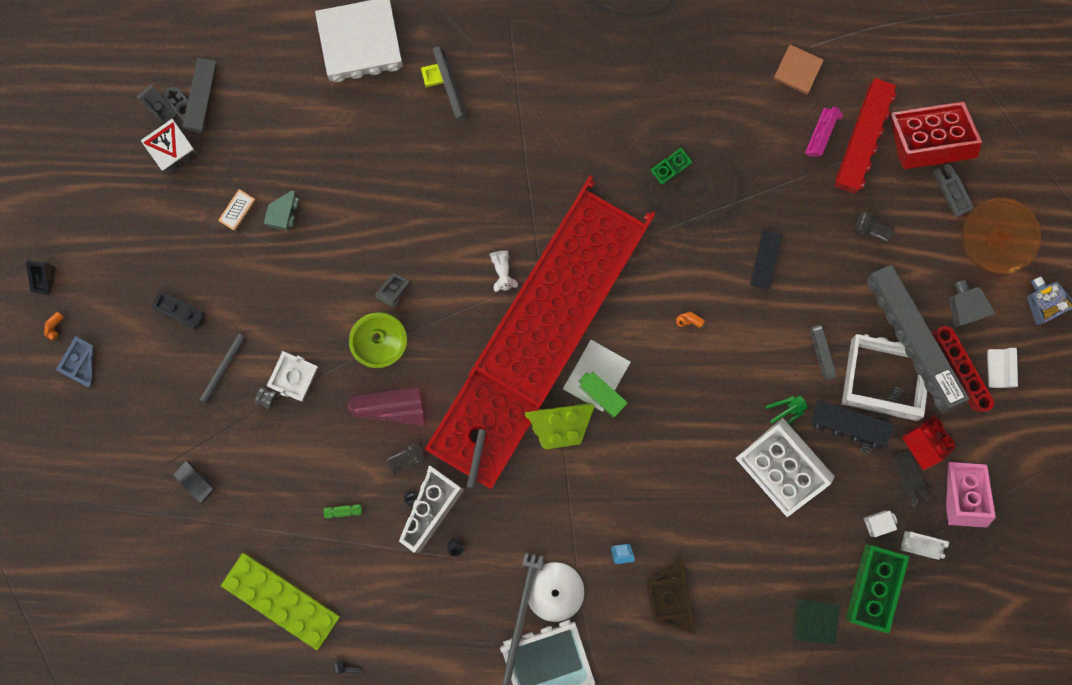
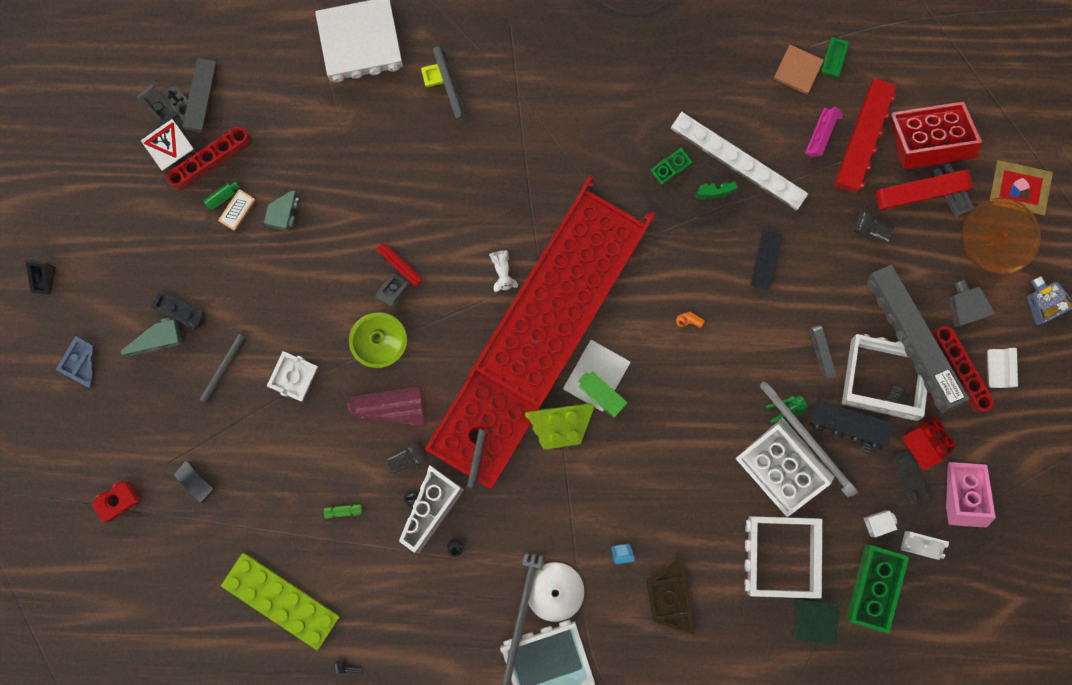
(50, 324): orange arm -> none
(127, 499): none -> red brick
(156, 337): none -> sand green slope
(200, 158): none -> red beam
(221, 195): none -> green cylinder
(265, 398): dark grey wheel -> none
(399, 264): none -> red axle
(711, 192): none -> green slope
(739, 161): none -> white plate
(815, 557): none -> white window
(834, 57): none -> green tile
(848, 489): none -> light grey hinge
(924, 189): none -> red beam
(1023, 185): none -> sticker

